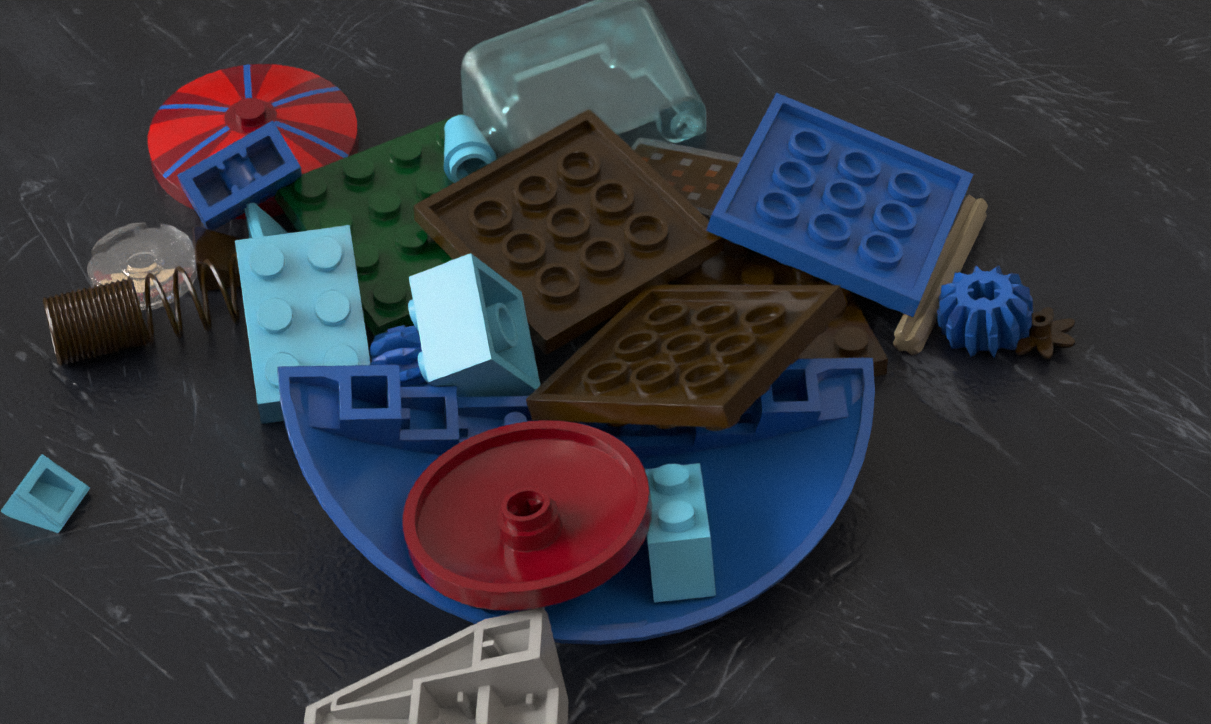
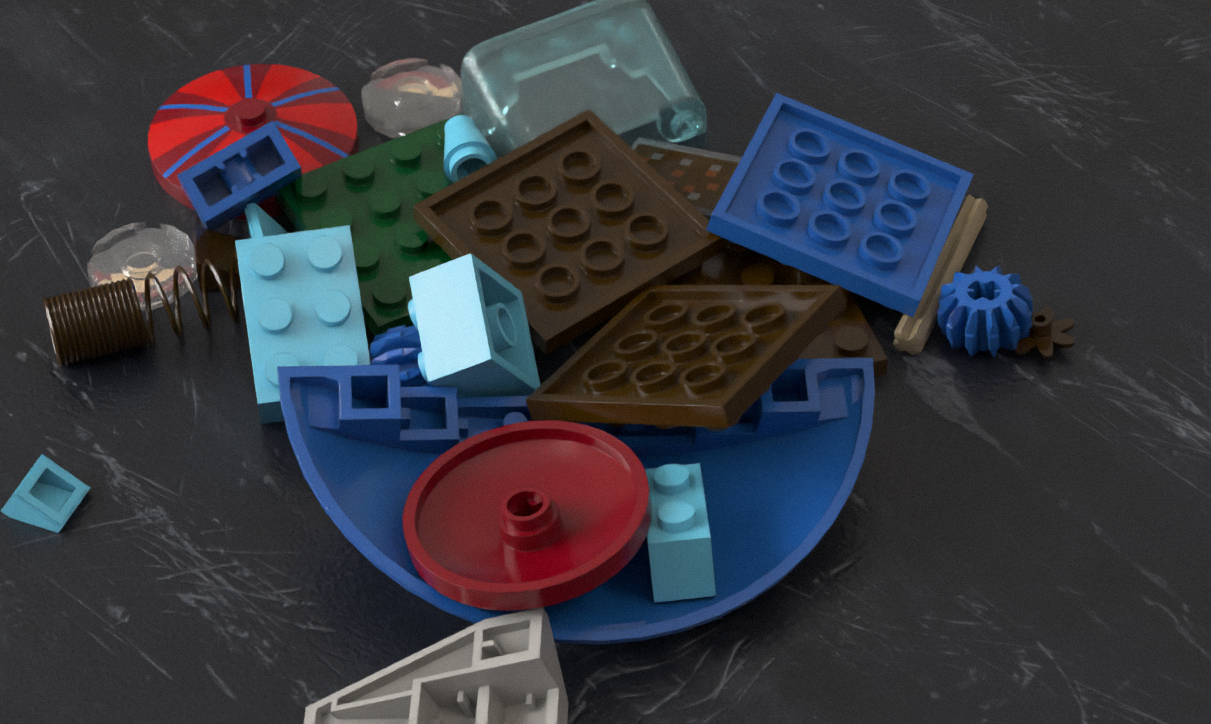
(410, 96): none -> clear tile

